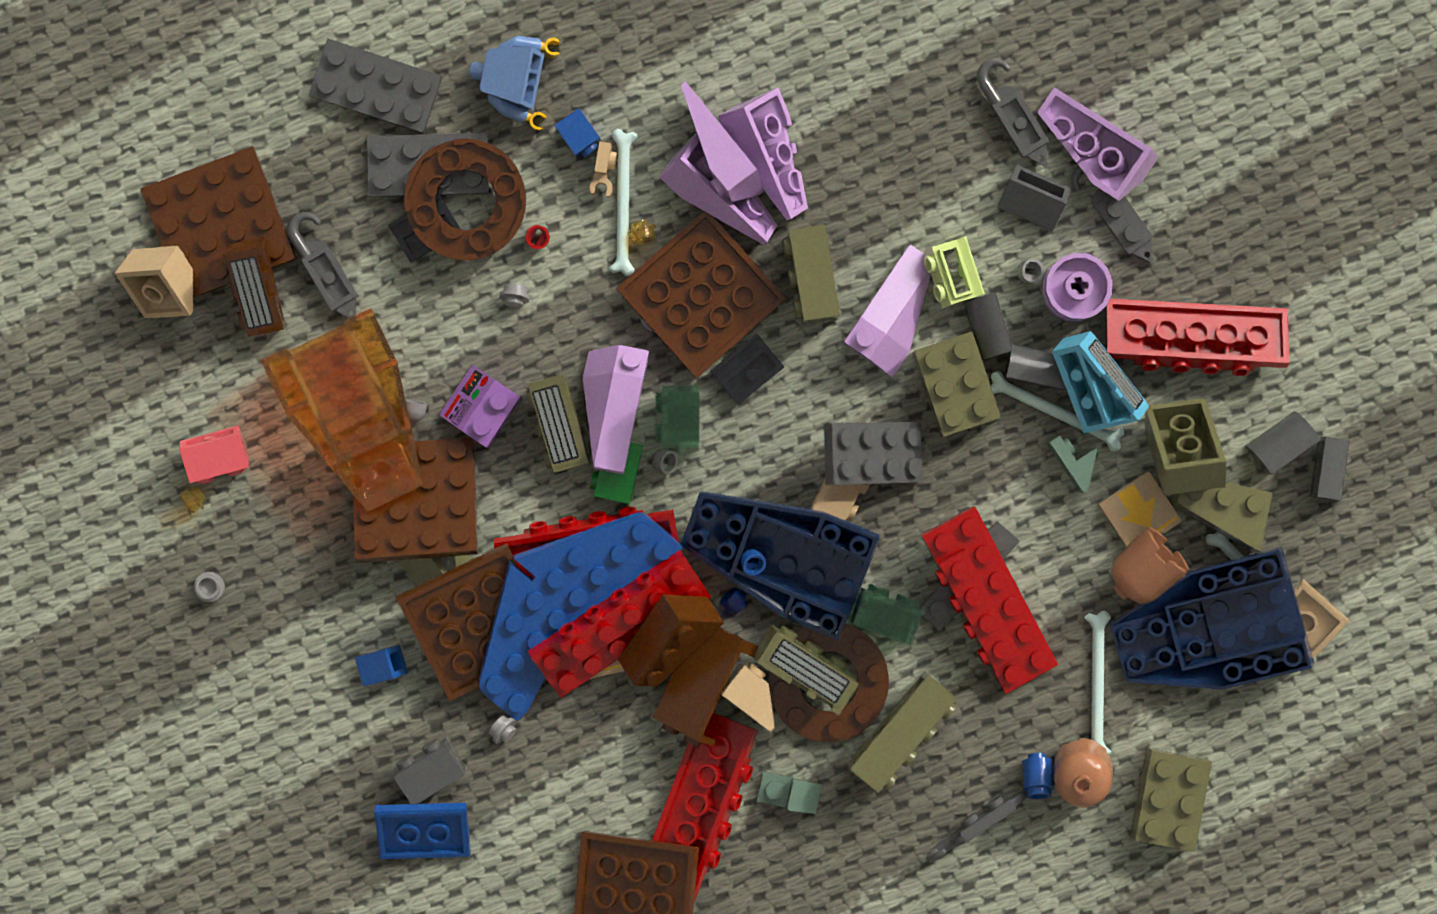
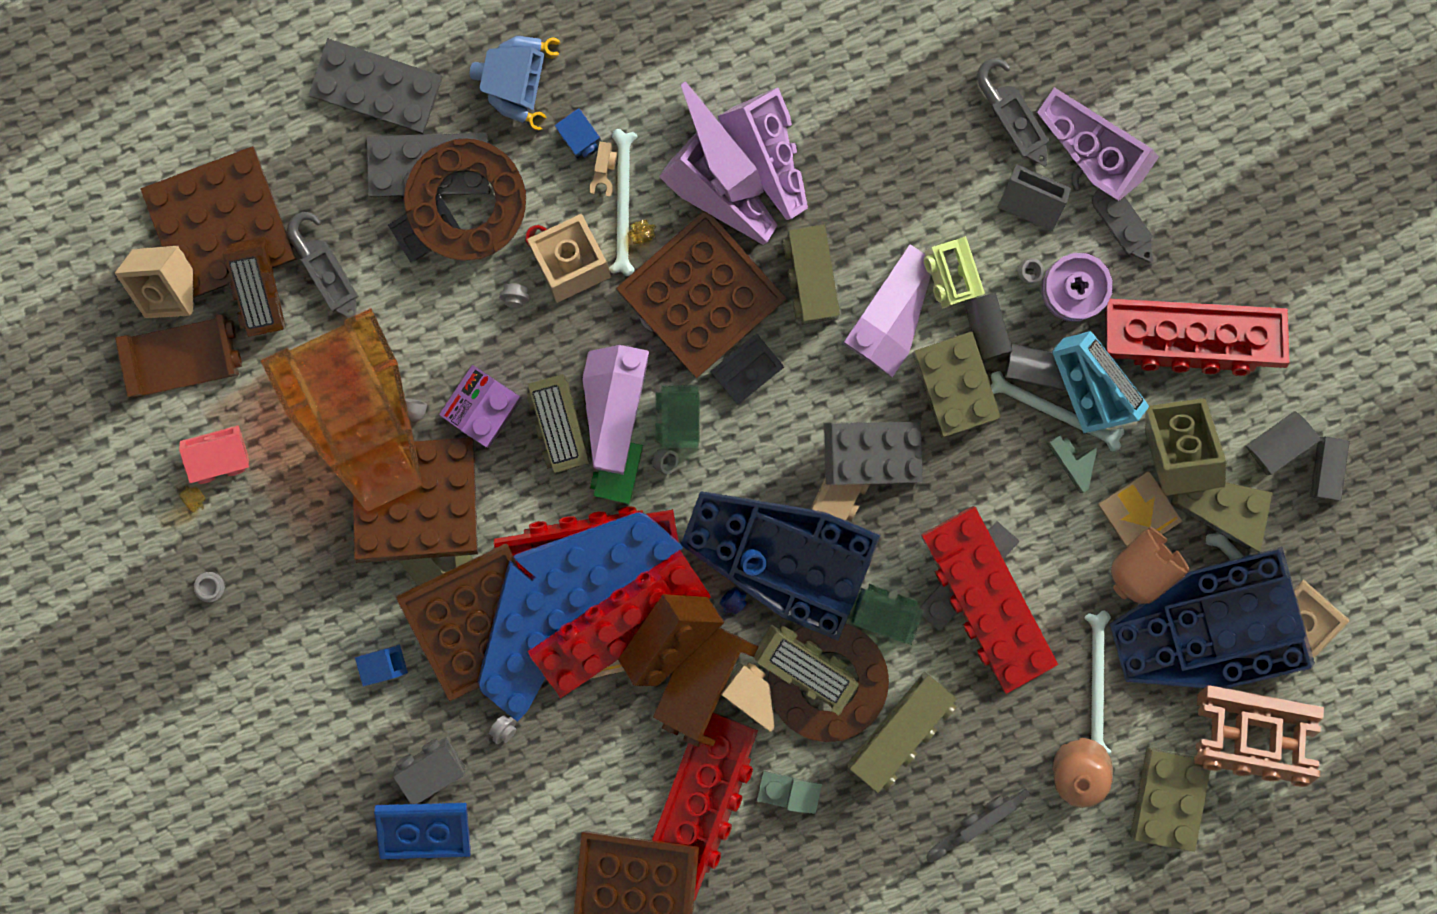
(178, 356): none -> reddish brown panel
(569, 258): none -> tan slope
(1037, 776): blue brick -> none
(1264, 713): none -> nougat fence

